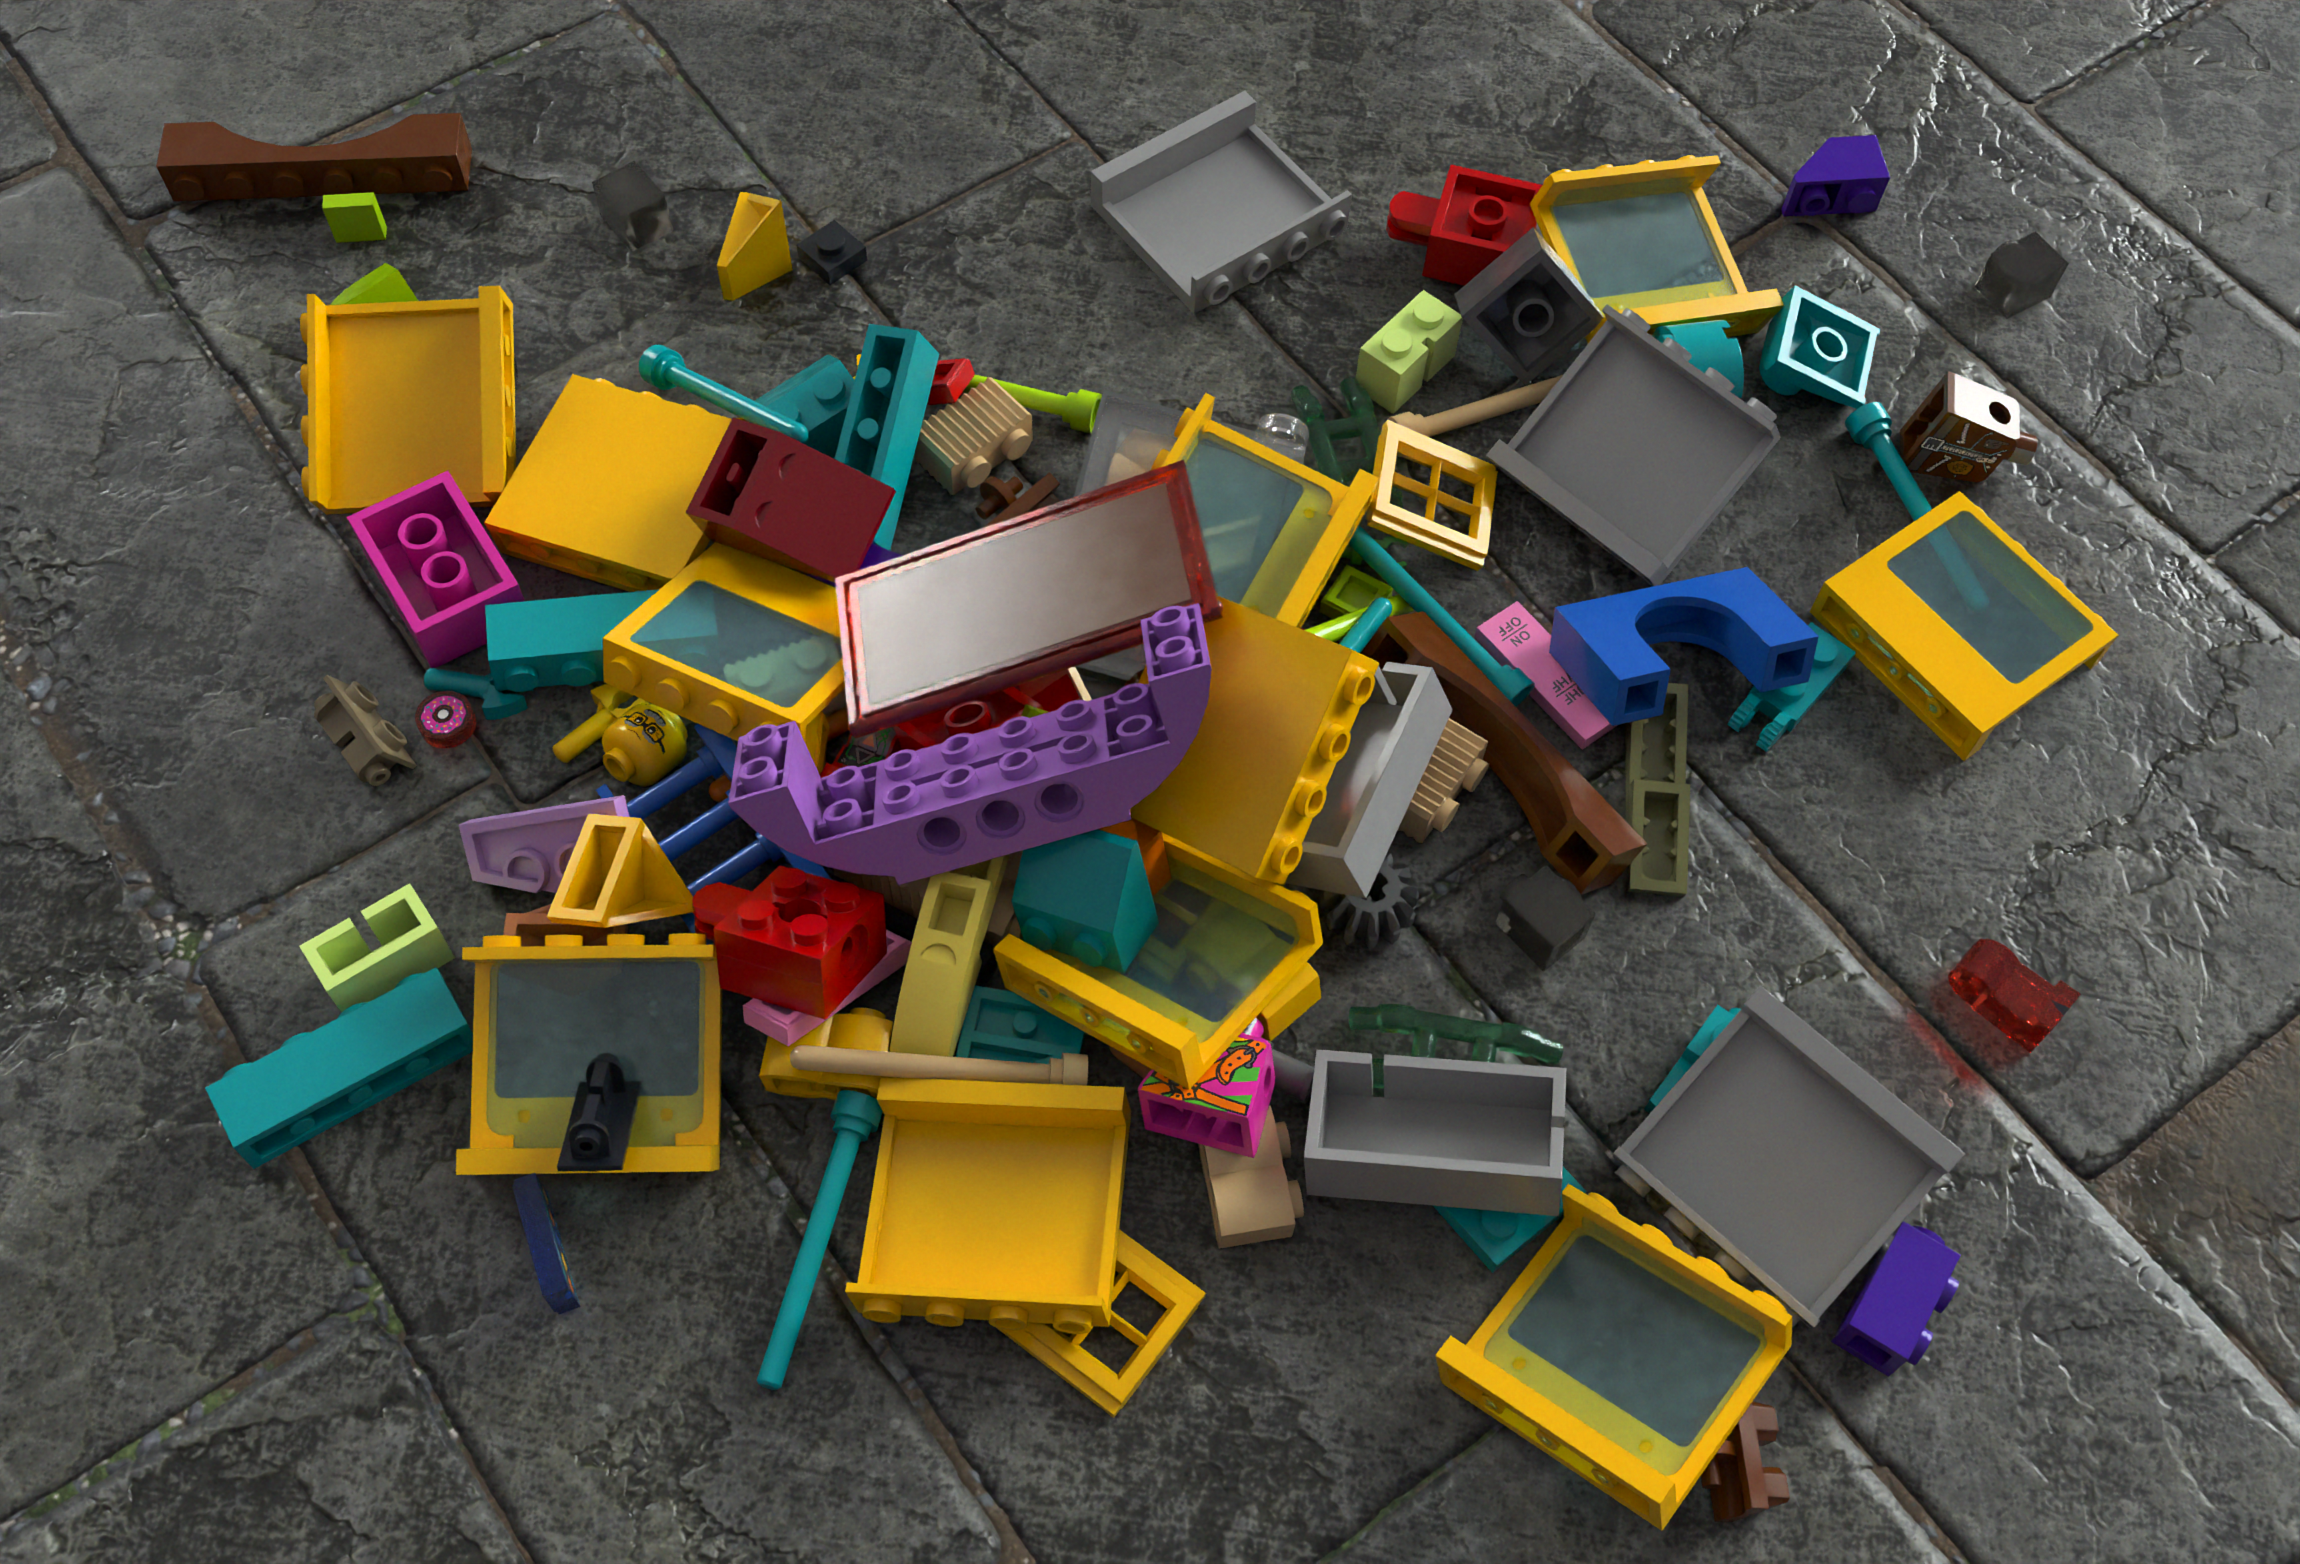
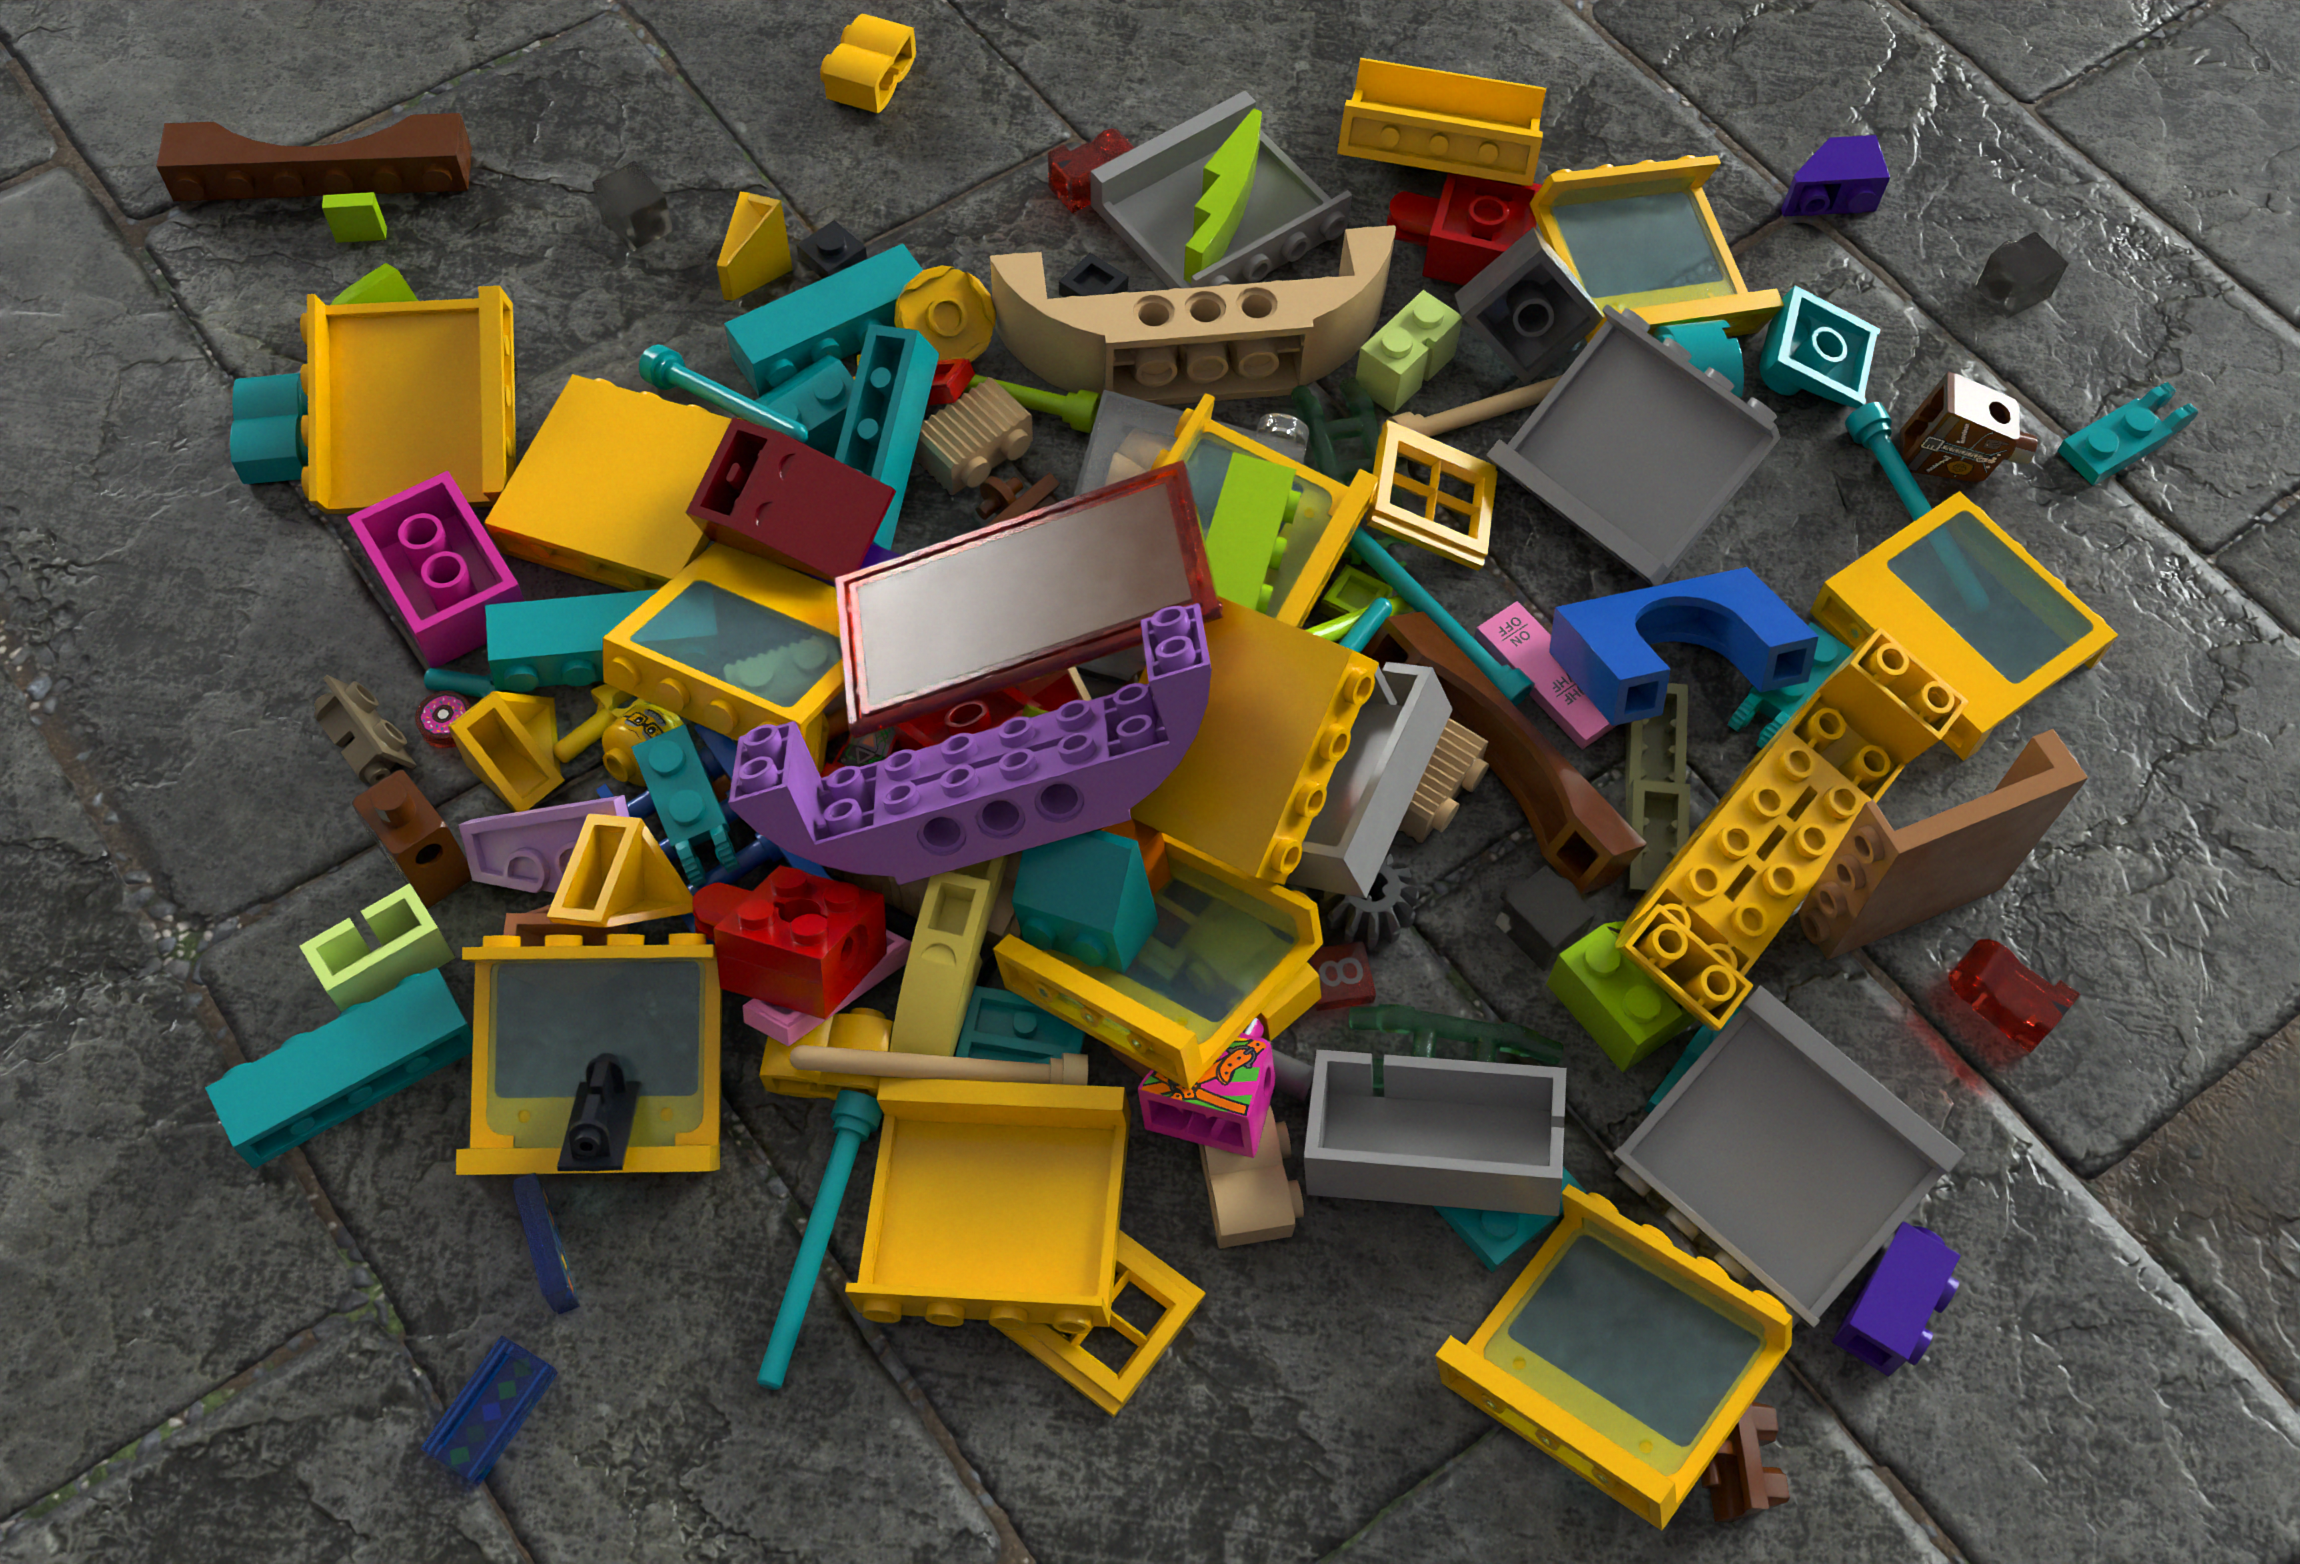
(267, 428): none -> teal brick
(404, 823): none -> reddish brown torso
(489, 1410): none -> clear blue tile
(510, 746): none -> yellow slope
(685, 800): none -> teal hinge
(819, 319): none -> teal brick
(868, 63): none -> yellow brick
(949, 311): none -> yellow tile
(1075, 167): none -> clear red leg
(1093, 277): none -> black plate
(1197, 339): none -> tan slope
(1225, 194): none -> lime slope
(1247, 526): none -> lime brick
(1343, 976): none -> clear red tile
(1443, 122): none -> yellow panel
(1615, 998): none -> lime slope
(1782, 824): none -> yellow slope
(1908, 875): none -> medium nougat panel
(2125, 435): none -> teal hinge

